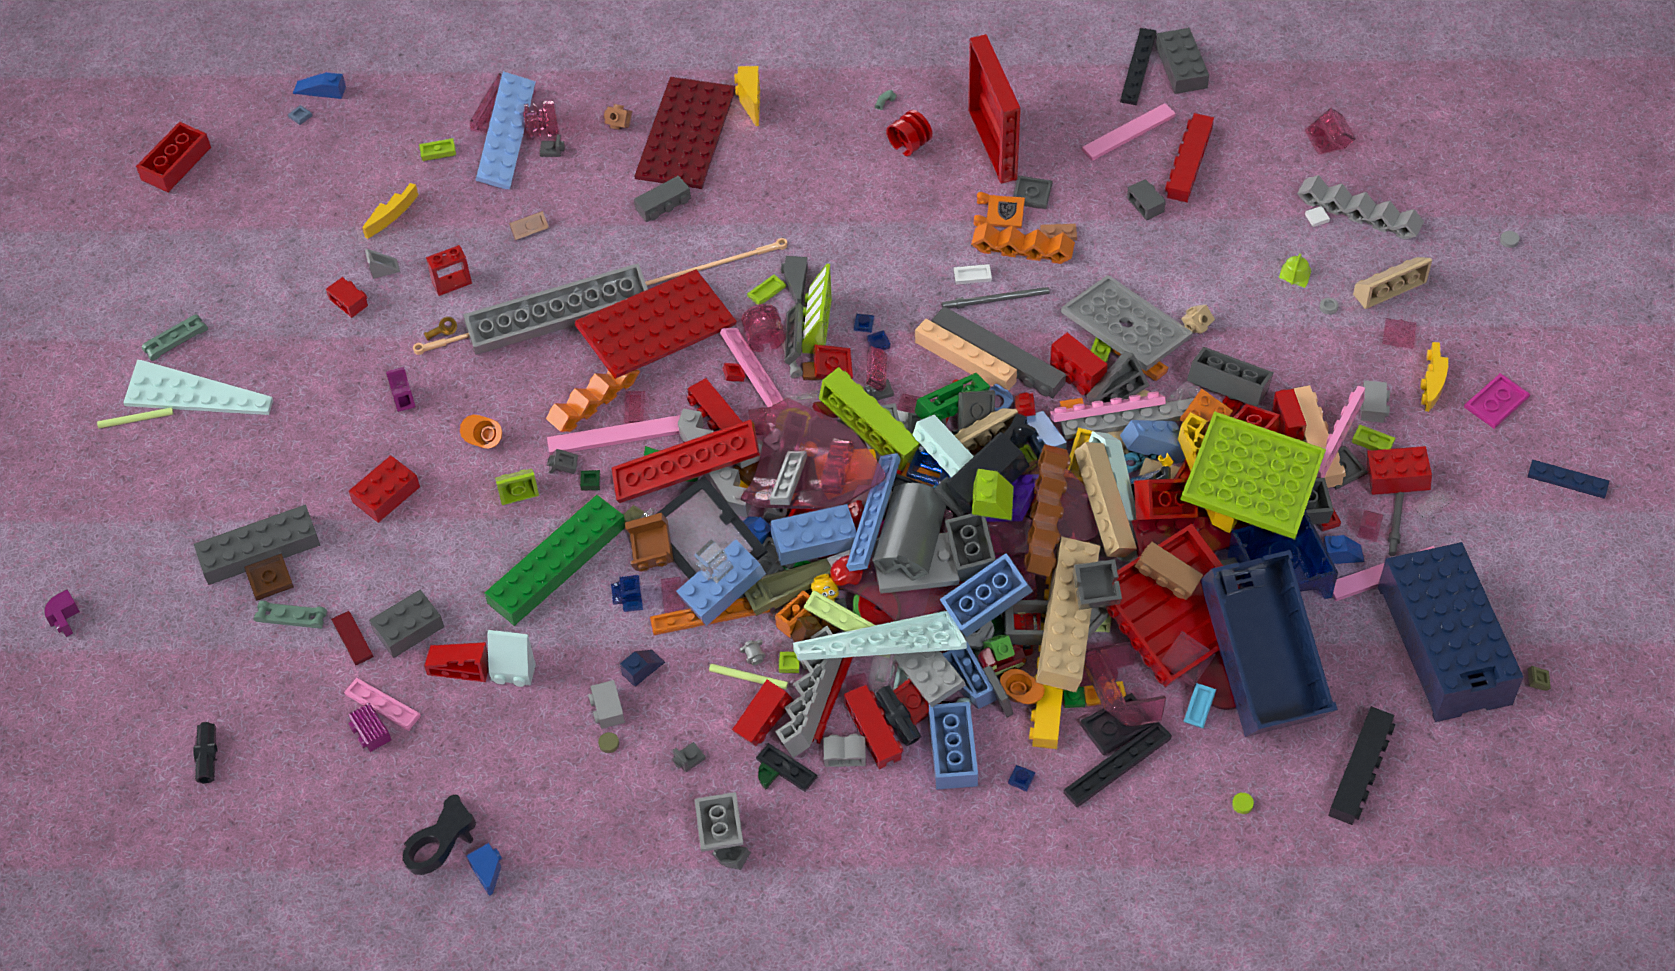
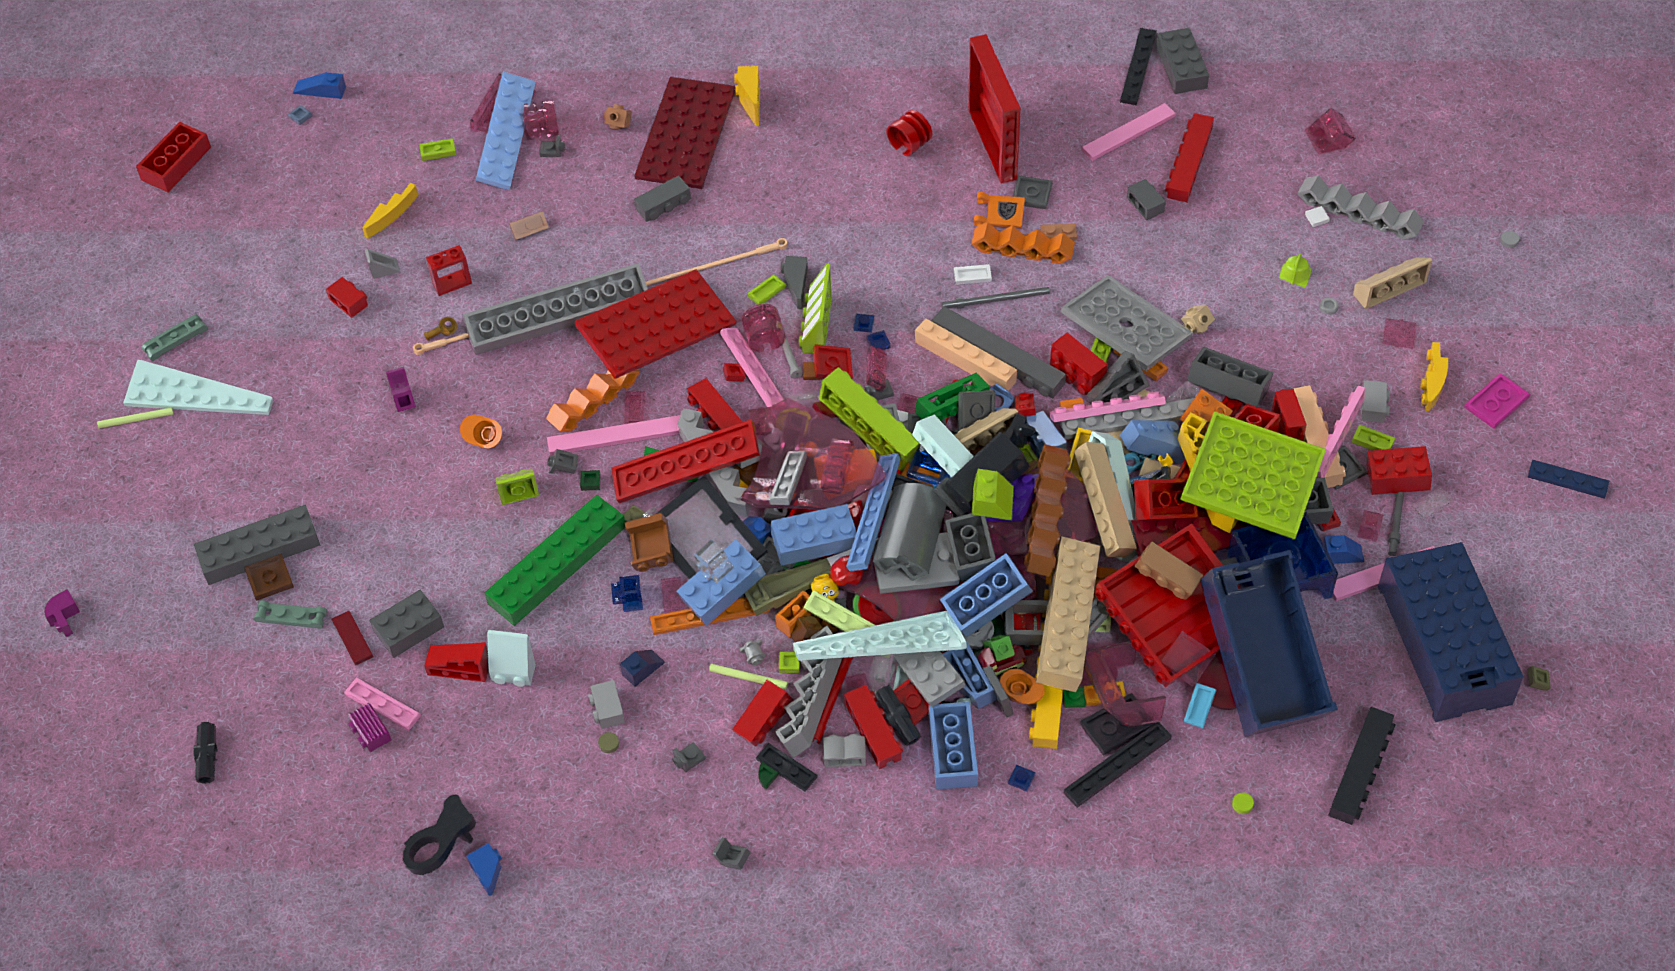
(384, 488): red brick -> none
(718, 822): light grey slope -> none
(793, 339): dark grey tile -> none
(884, 97): sand green arm -> none
(1095, 584): dark grey piece -> none

